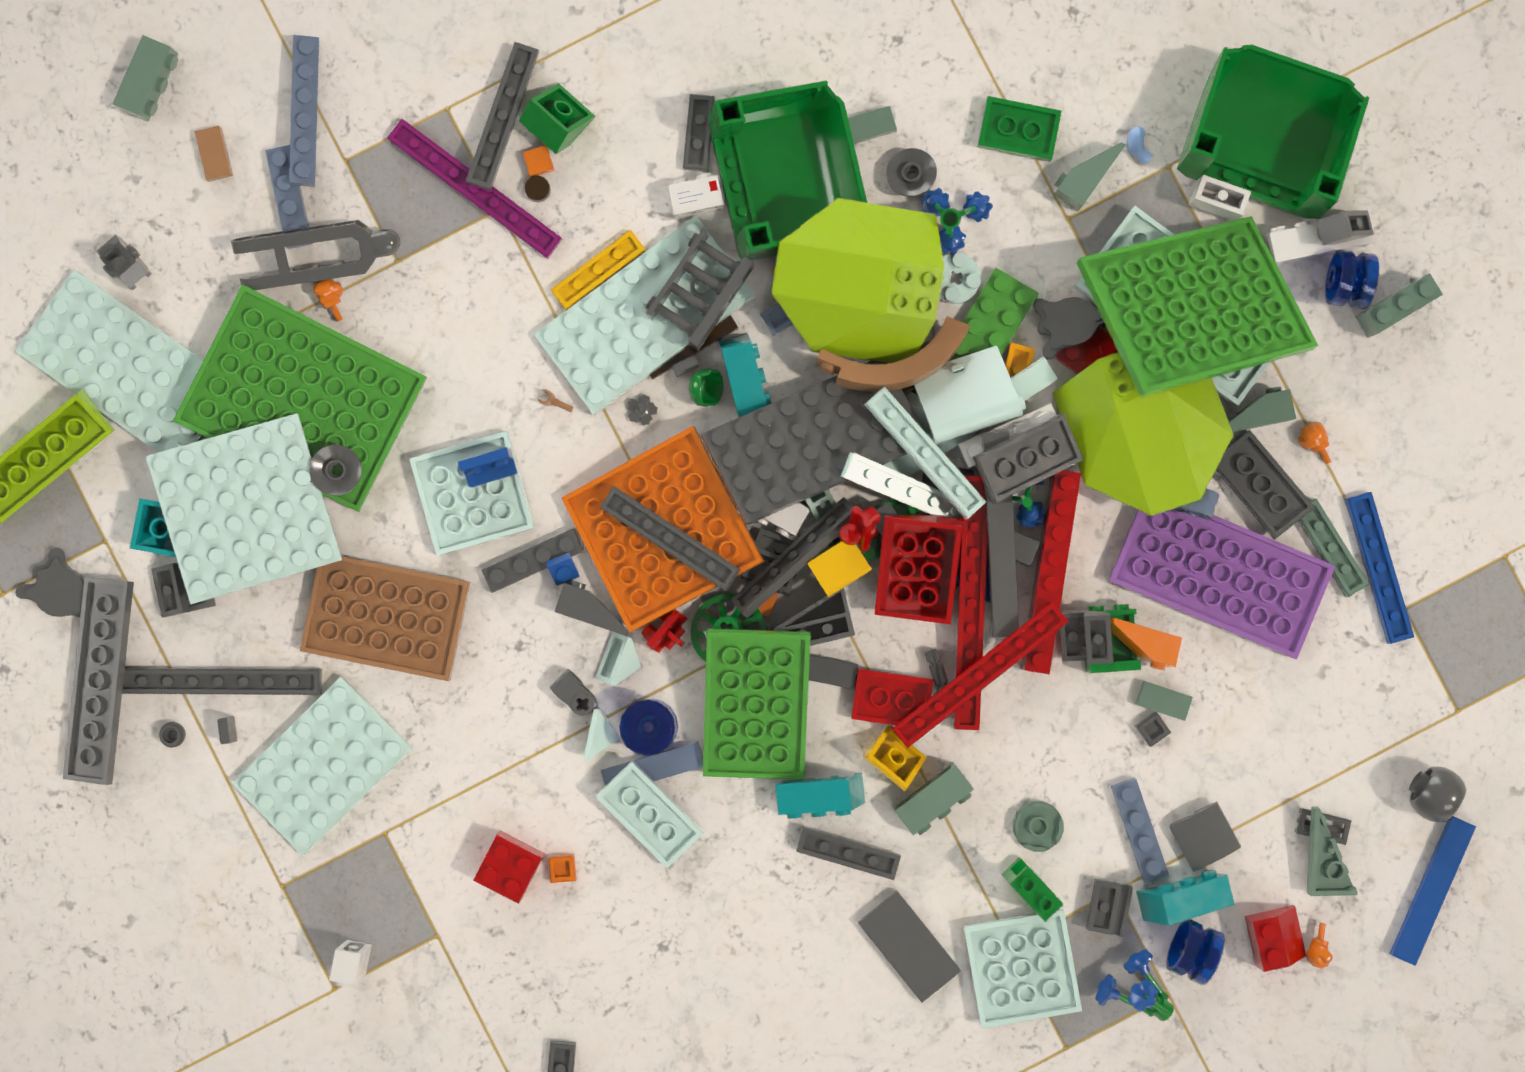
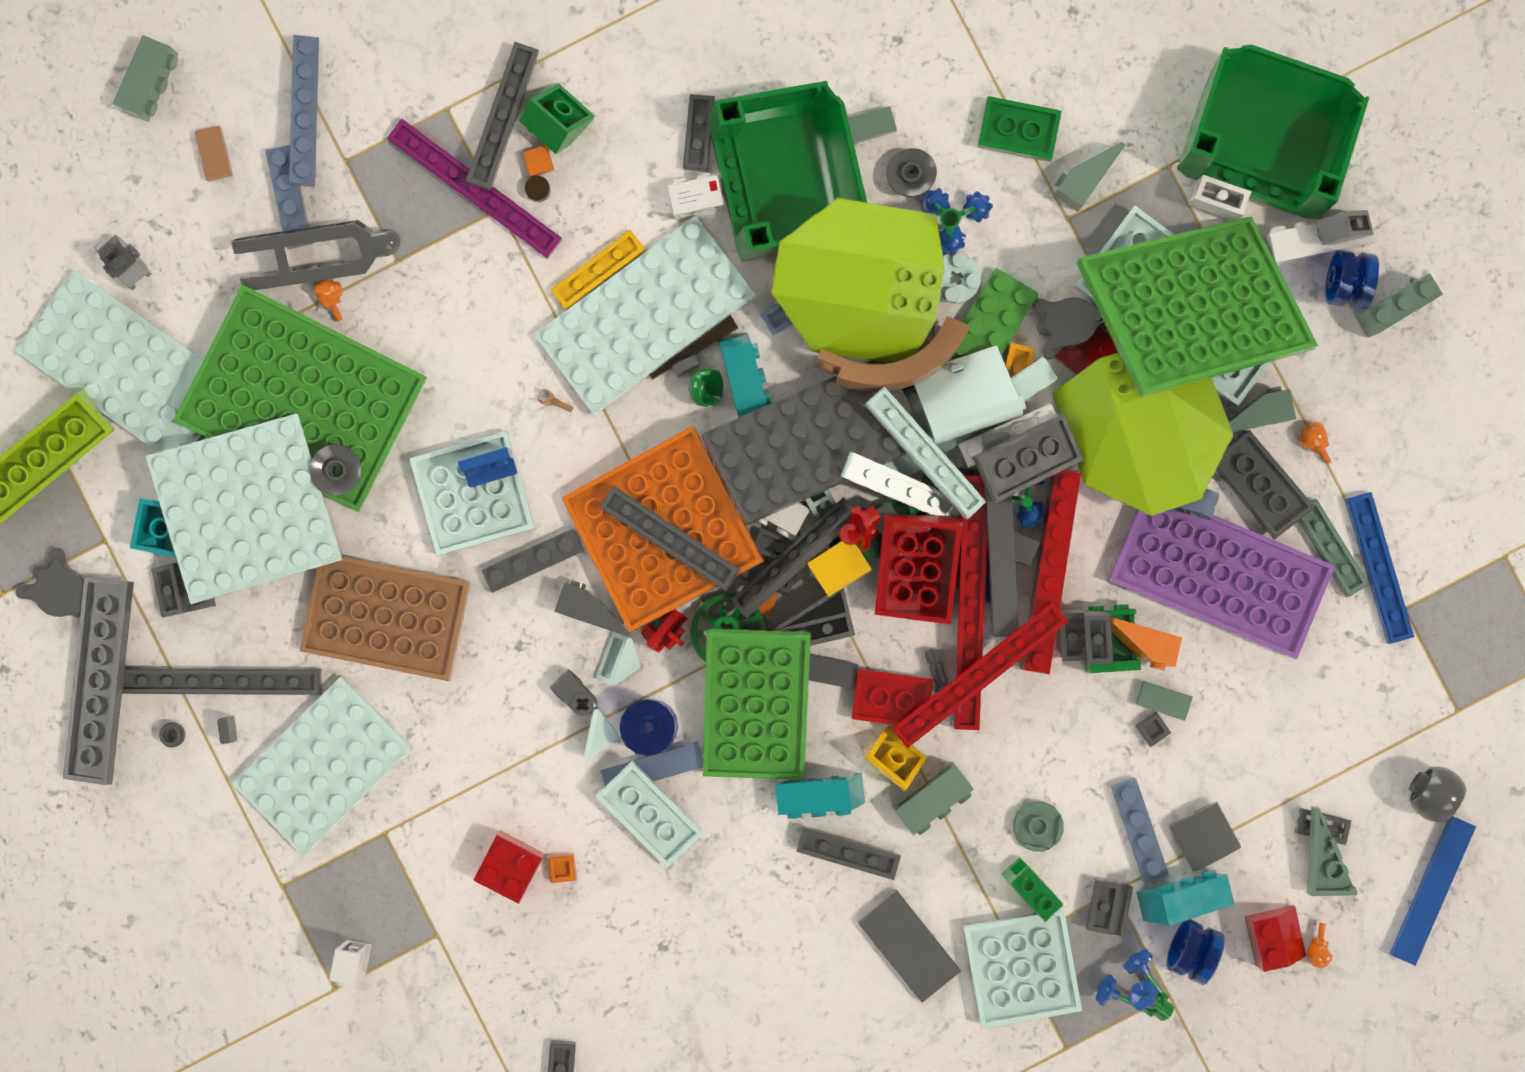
(562, 569): blue plate -> none
(641, 410): dark grey plant -> none
(725, 291): dark grey fence -> none
(1135, 145): light blue arm -> none

